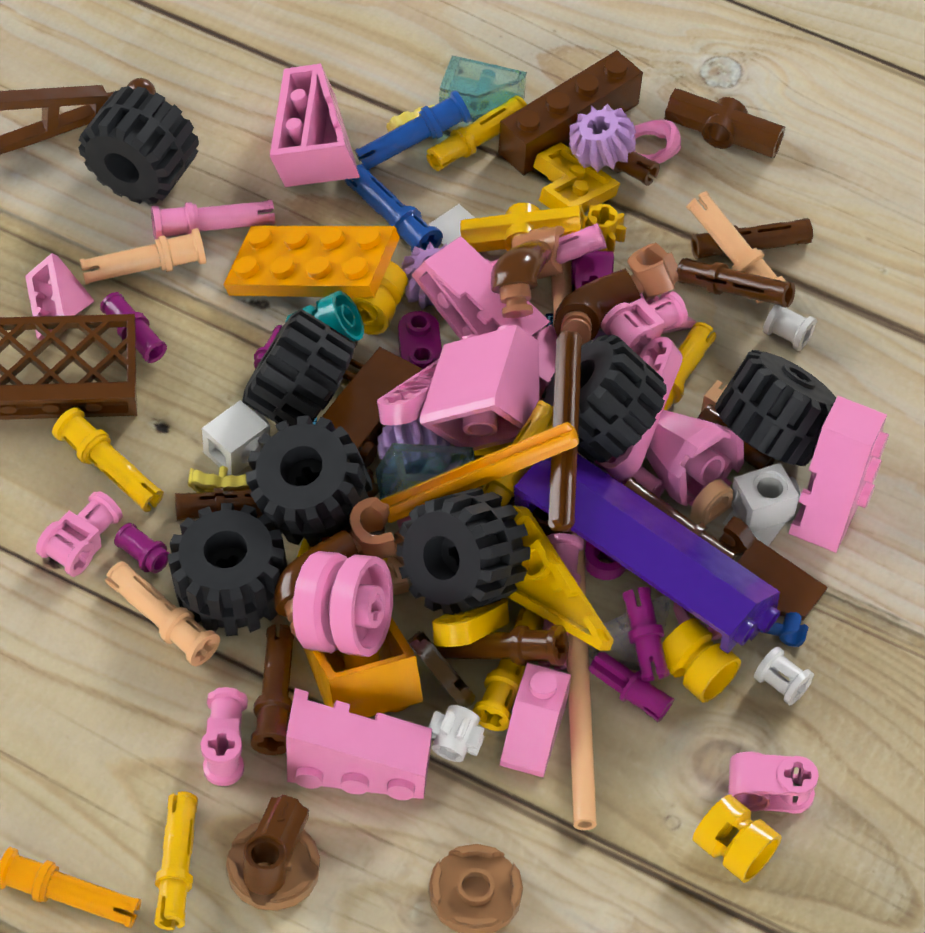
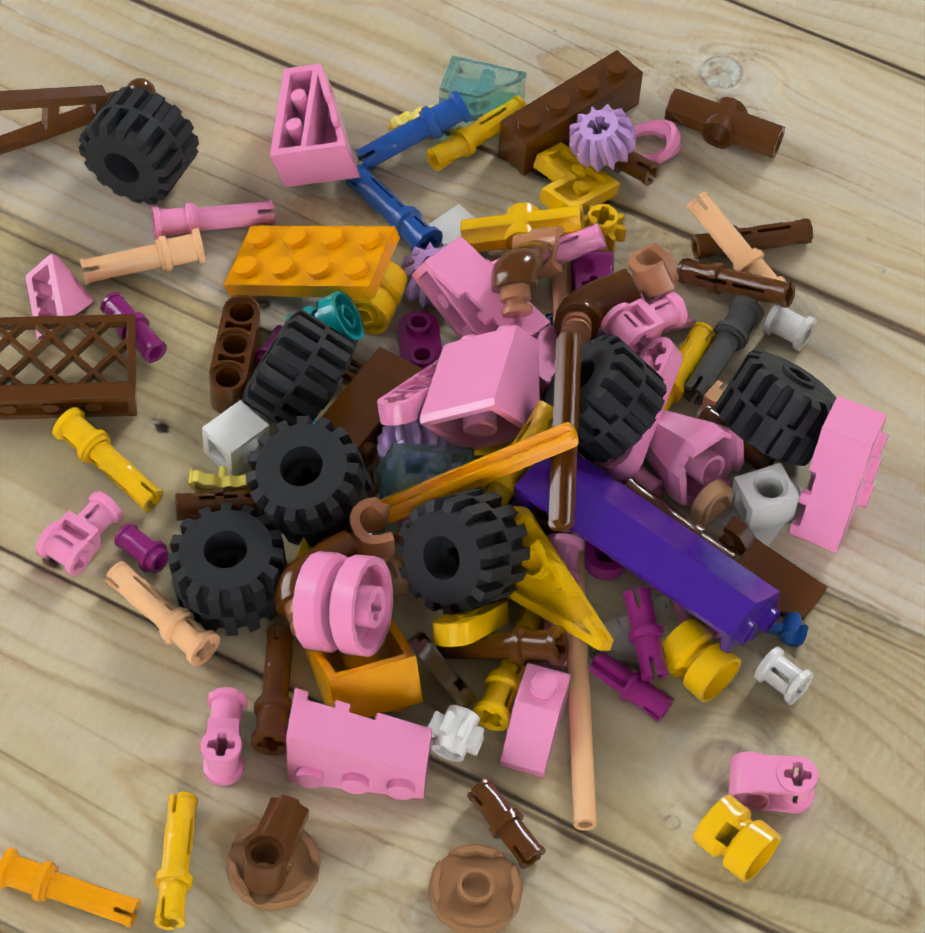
(234, 351): none -> reddish brown beam
(506, 823): none -> reddish brown pin
(730, 337): none -> dark grey pin

